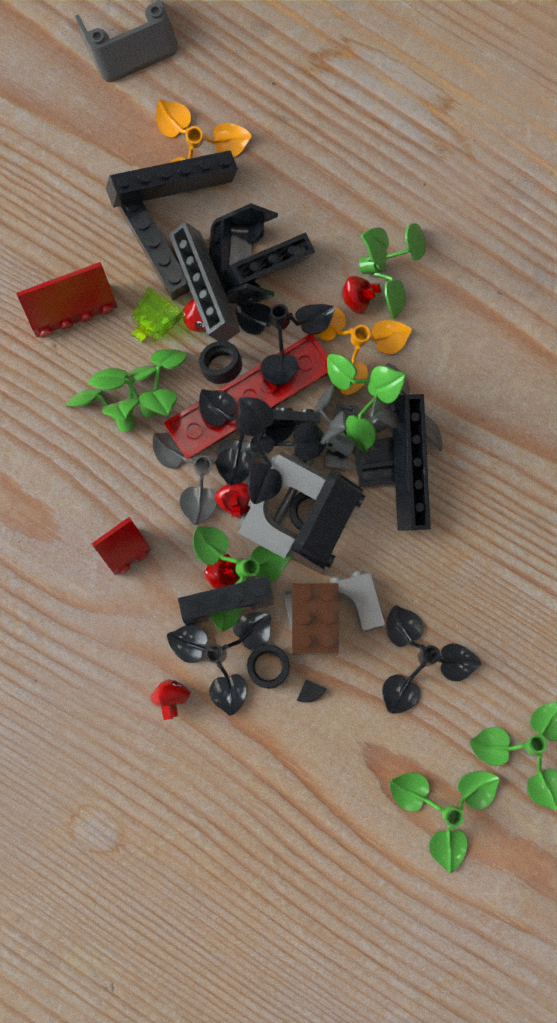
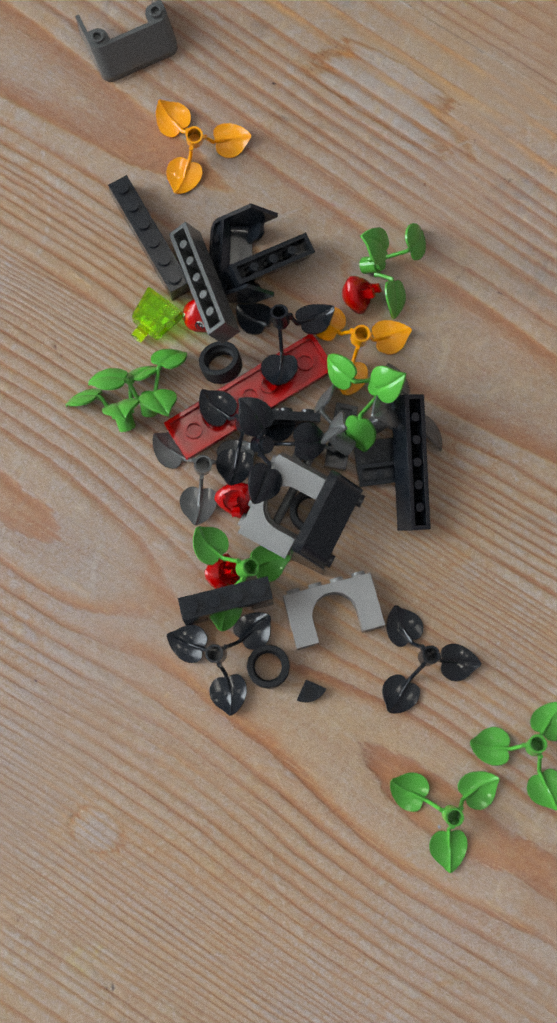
(67, 300): red slope -> none
(122, 546): red slope -> none
(169, 694): red piece -> none
(171, 178): black brick -> none
(315, 619): reddish brown brick -> none

